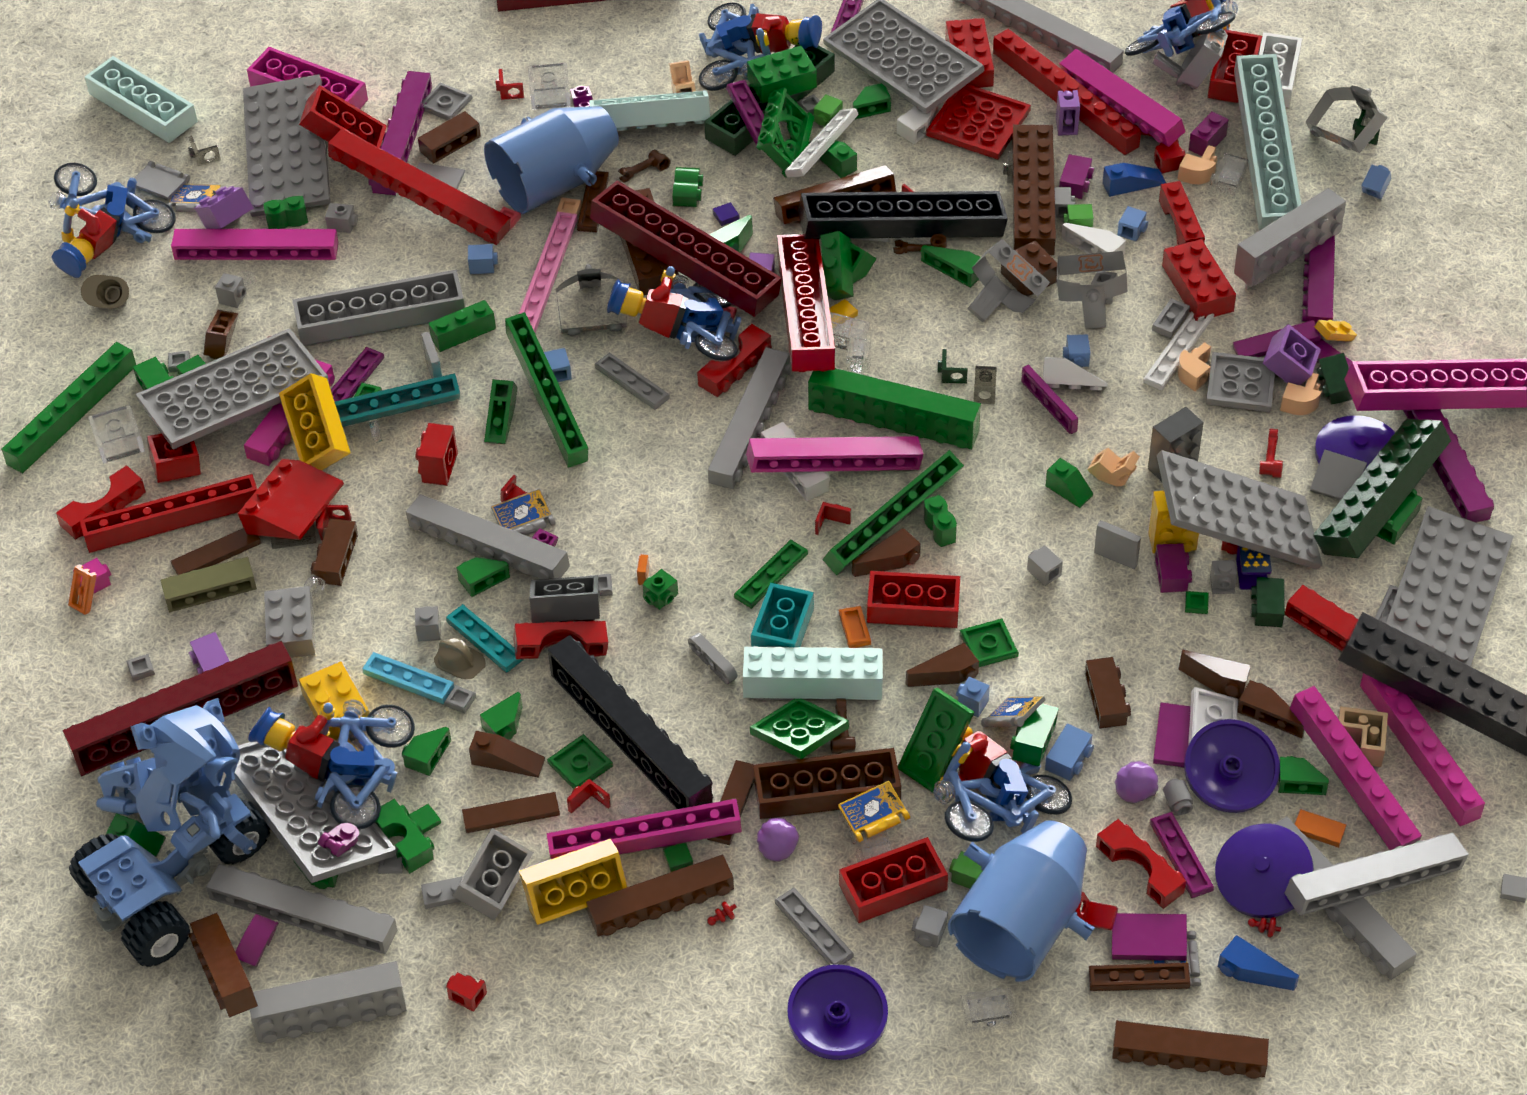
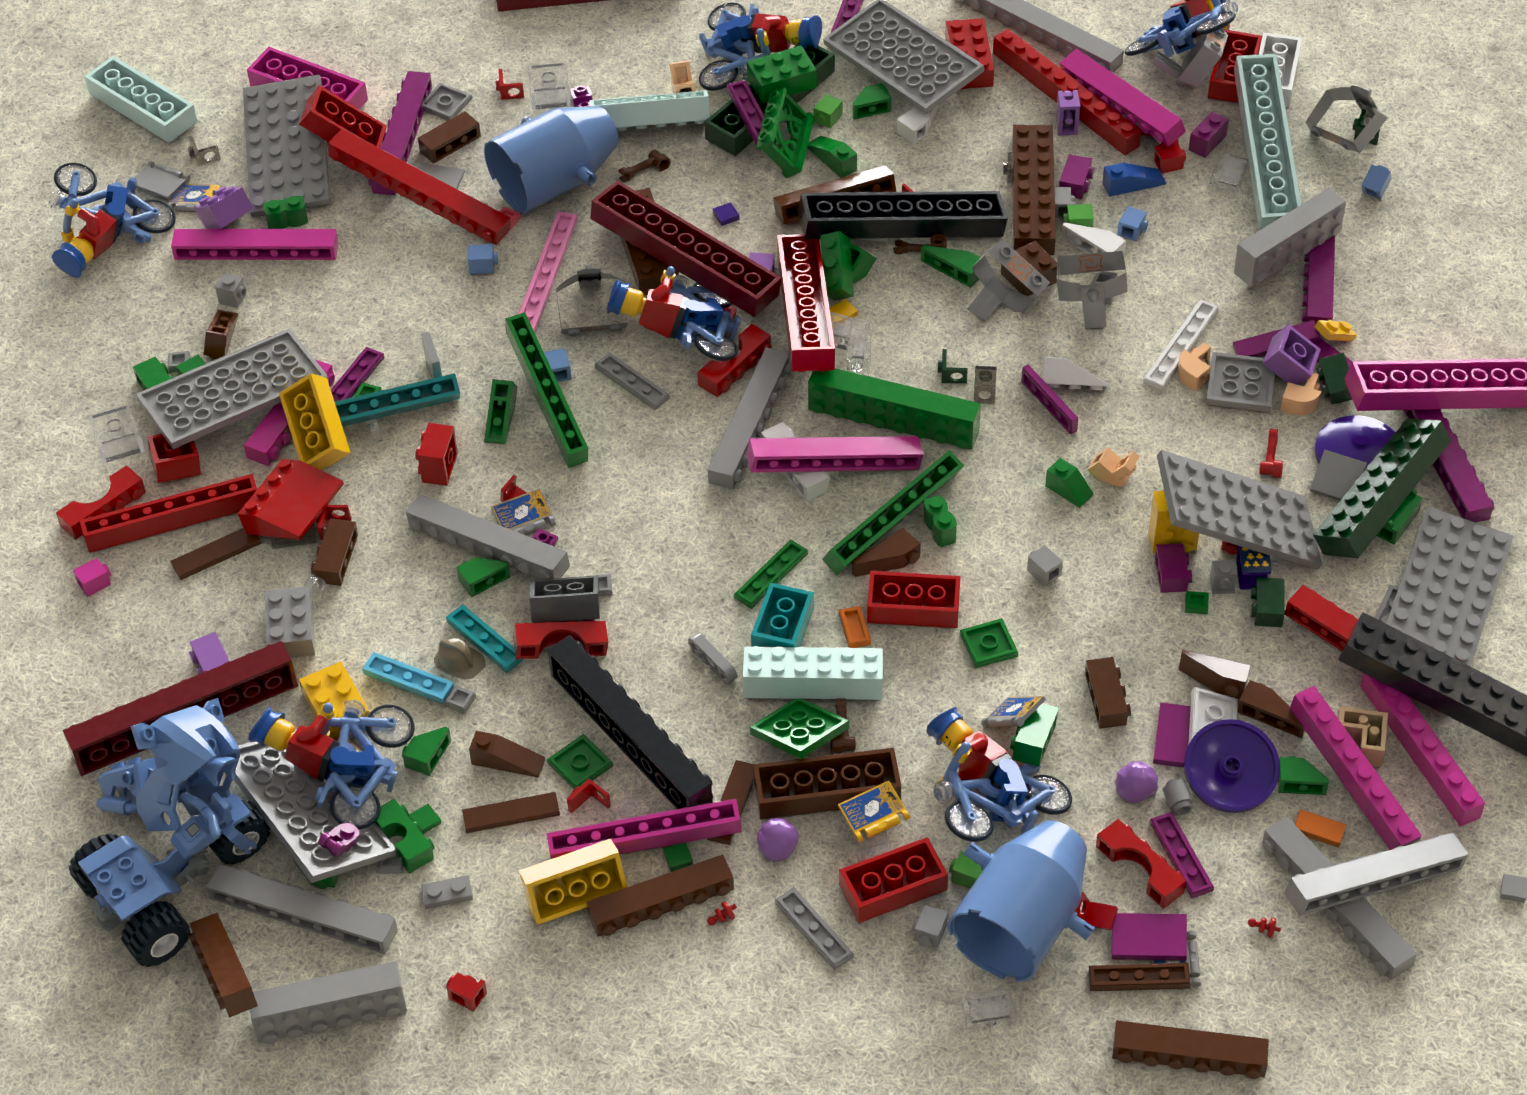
(68, 407): green brick -> none
(85, 591): orange tile -> none
(105, 291): dark tan piece -> none
(140, 667): light grey tile -> none
(149, 840): green slope -> none
(208, 584): olive brick -> none
(255, 939): magenta slope -> none
(341, 217): light grey brick -> none
(377, 307): light grey brick -> none
(427, 623): light grey brick -> none
(462, 325): green brick -> none
(492, 874): light grey brick -> none
(503, 717): green slope -> none
(569, 206): light nougat plate -> none
(586, 224): reddish brown tile -> none
(643, 568): orange tile -> none
(660, 589): green brick -> none
(686, 187): green brick -> none
(736, 234): slope -> none
(808, 103): light grey tile -> none
(821, 143): white tile -> none
(832, 512): red bracket -> none
(837, 1012): dark purple dish -> none
(935, 739): green tile -> none
(944, 669): reddish brown slope -> none
(973, 695): medium blue brick -> none
(978, 120): red plate -> none
(1069, 752): medium blue brick -> none
(1077, 350): medium blue brick -> none
(1117, 544): light grey tile -> none
(1170, 318): light grey plate -> none
(1176, 203): red arch -> none
(1178, 435): dark grey brick -> none
(1197, 169): light nougat brick -> none
(1199, 279): red brick -> none
(1253, 966): blue slope -> none
(1257, 869): dark purple dish -> none

